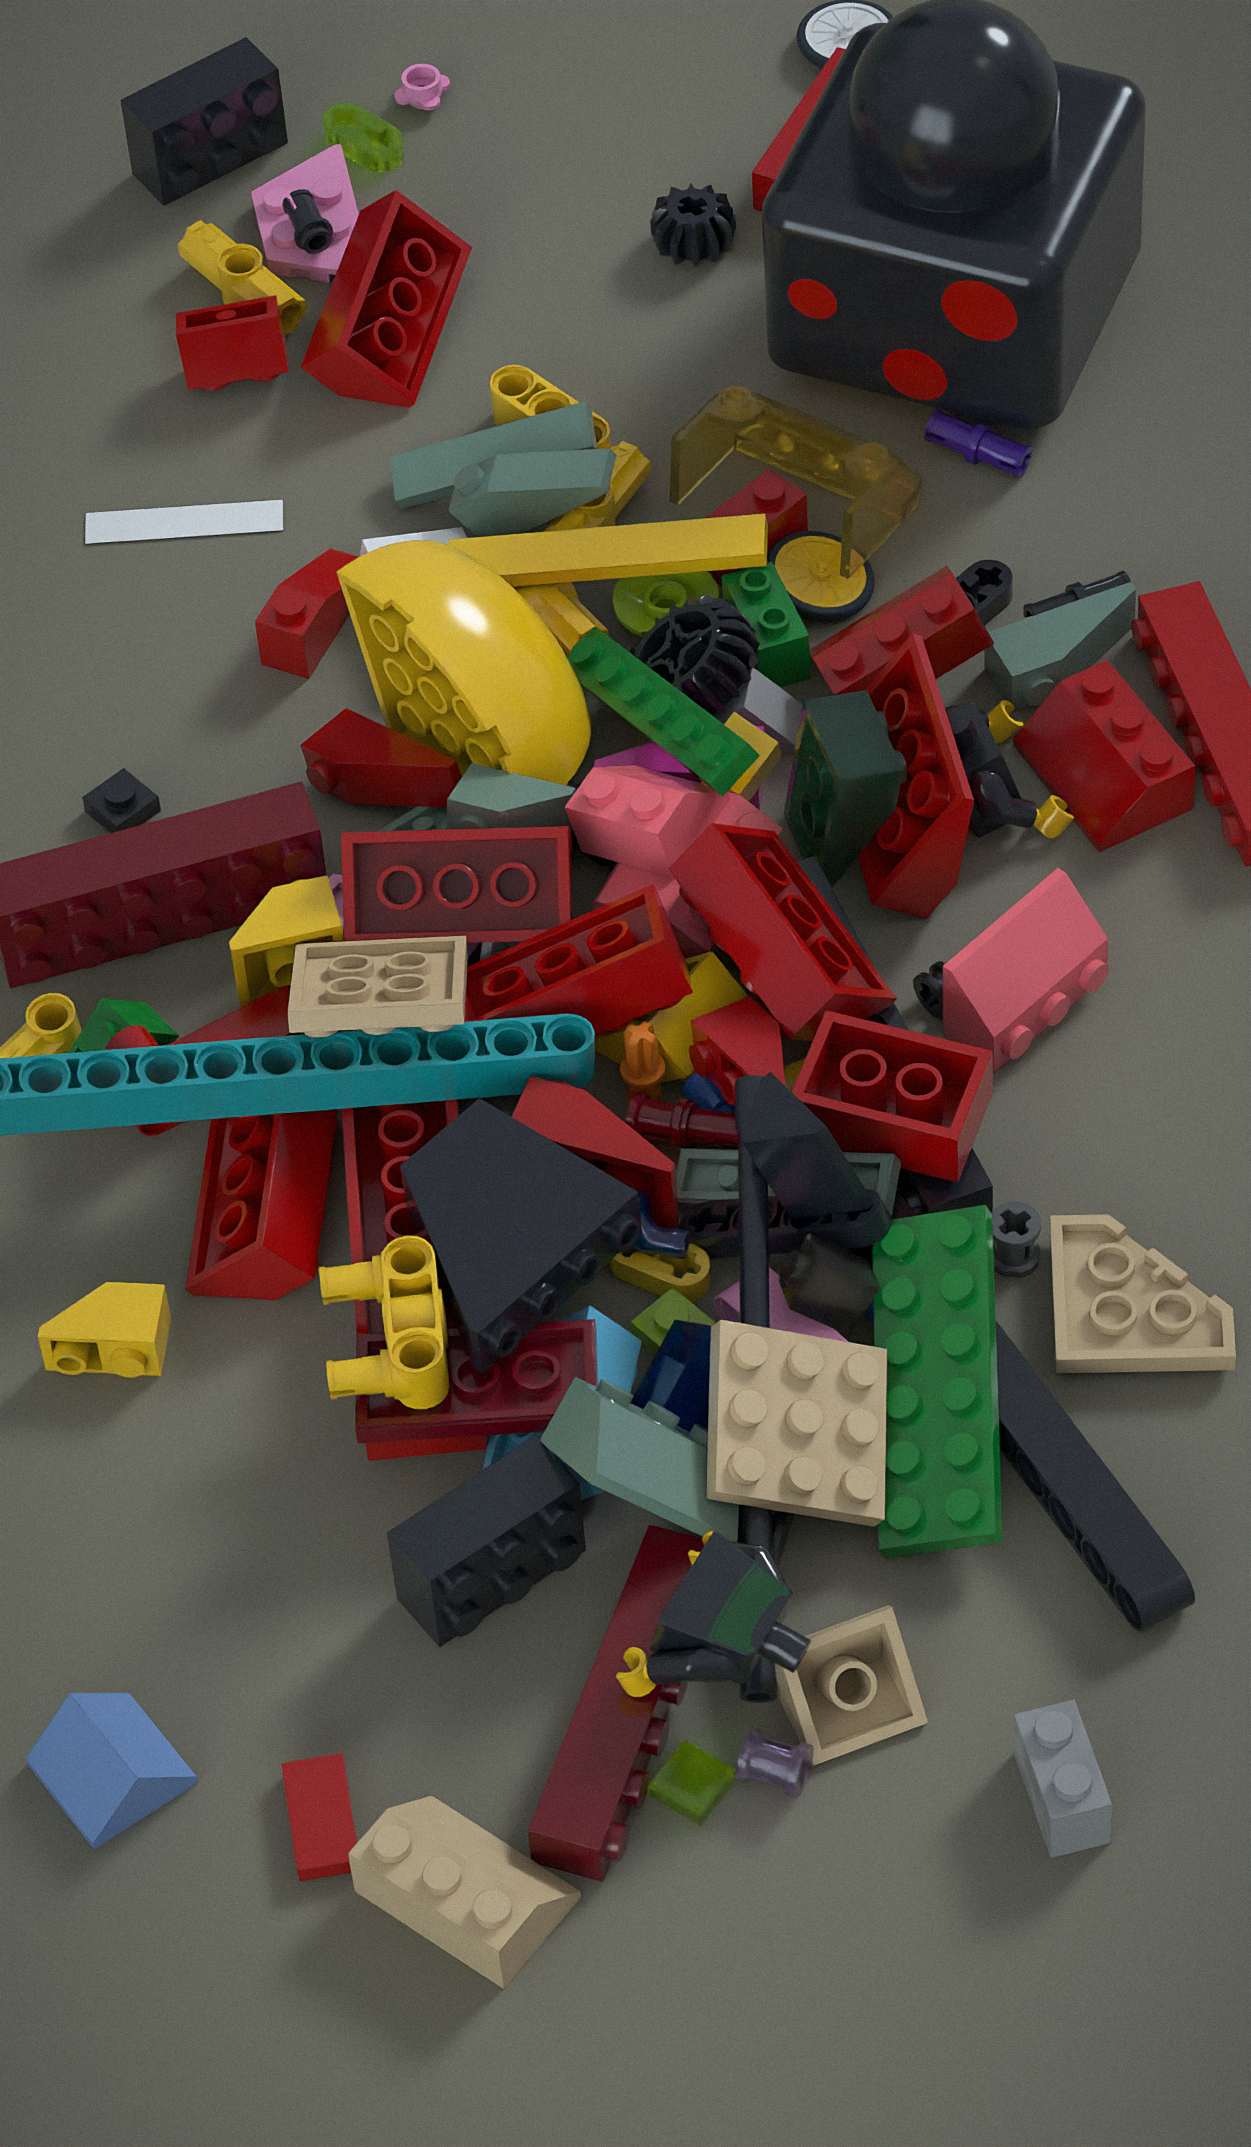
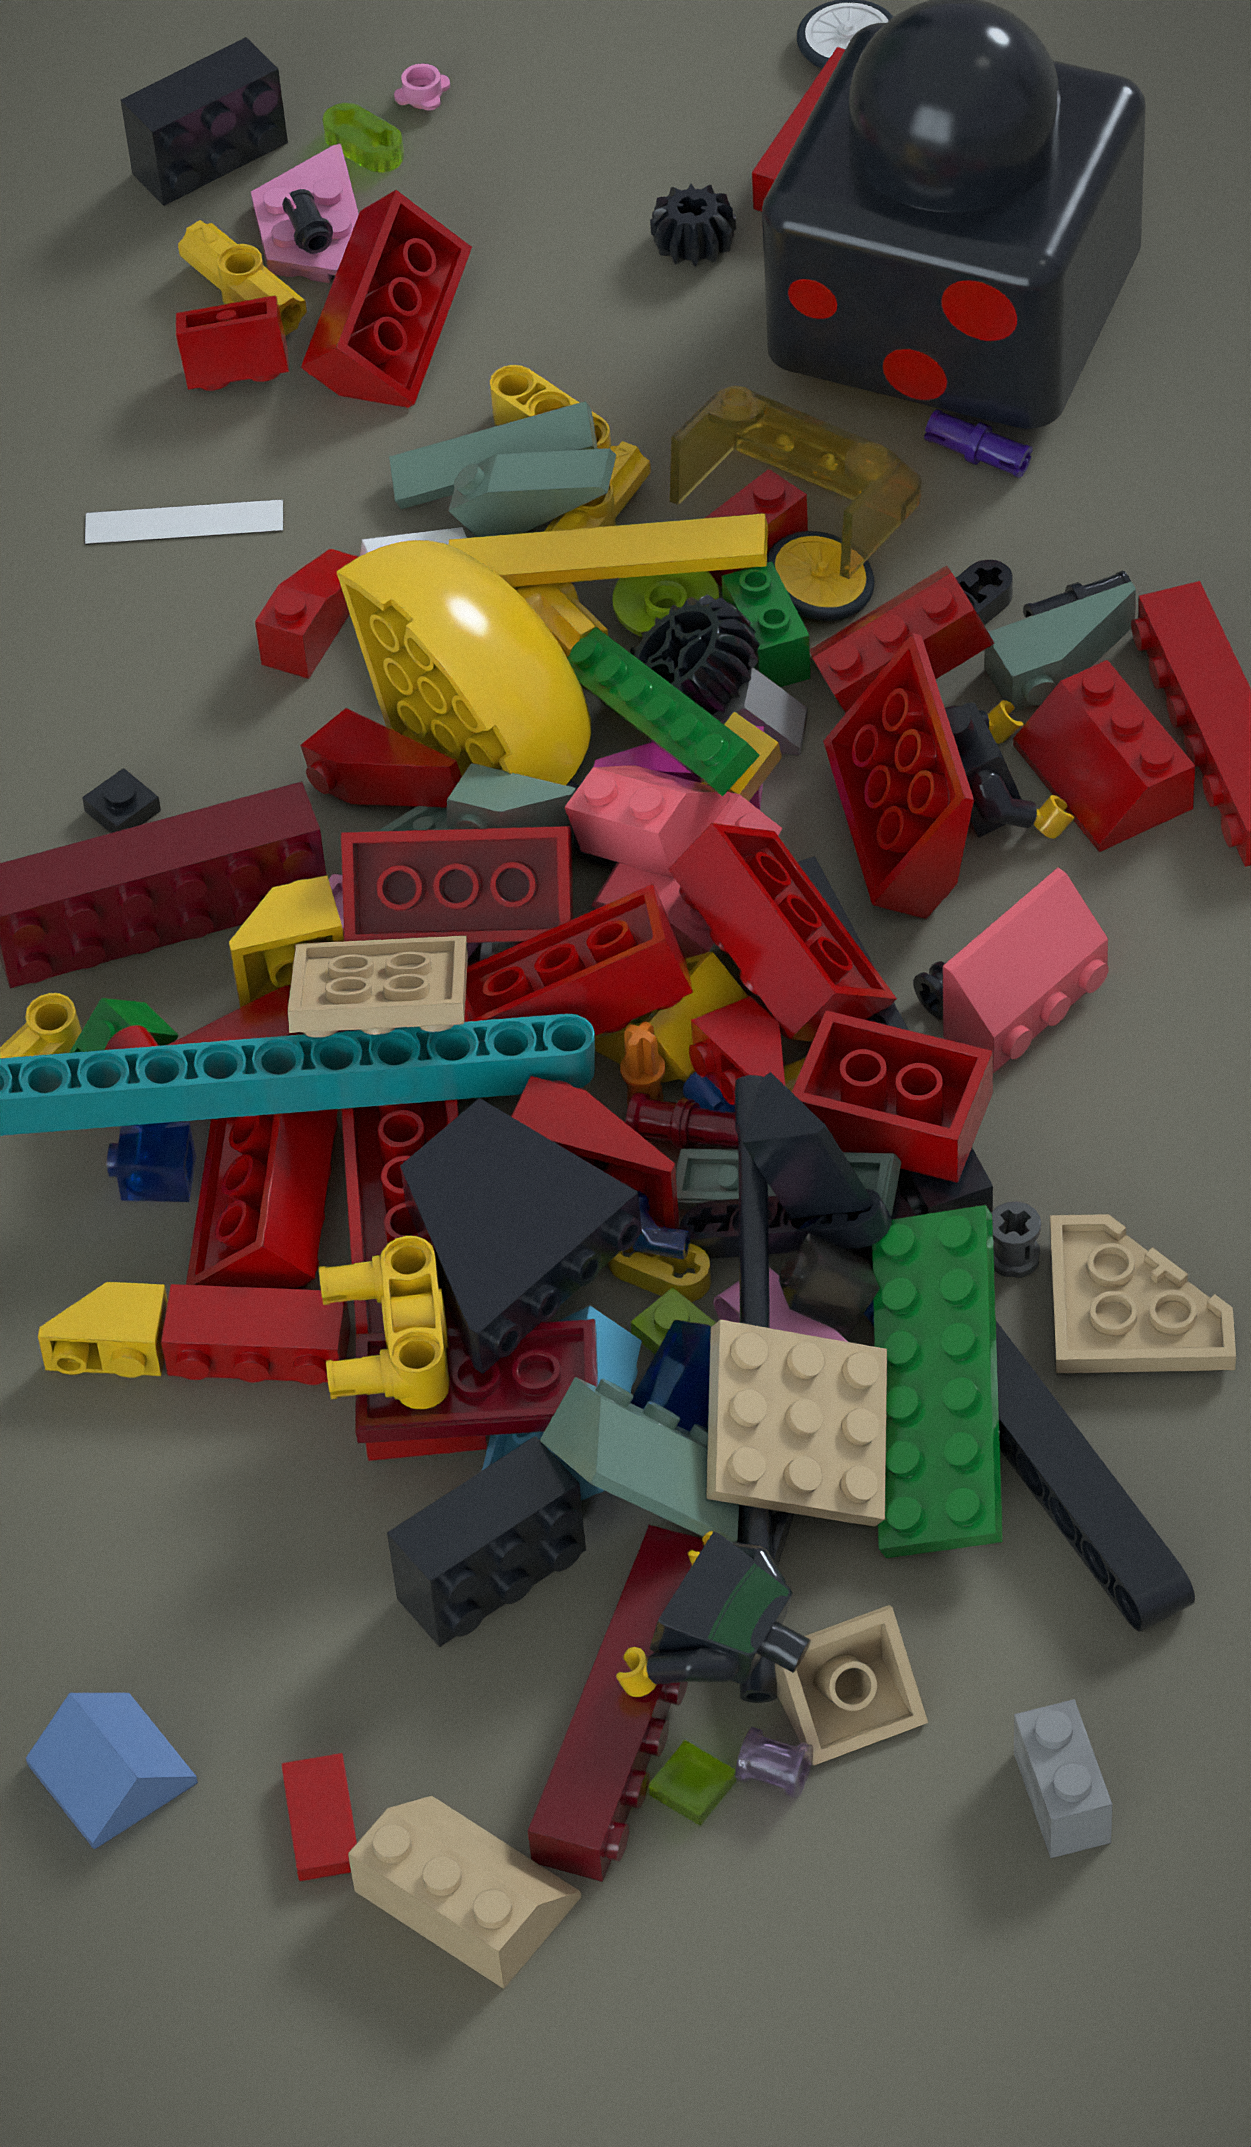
(153, 1162): none -> clear blue brick
(253, 1333): none -> red brick
(841, 780): clear green slope -> none

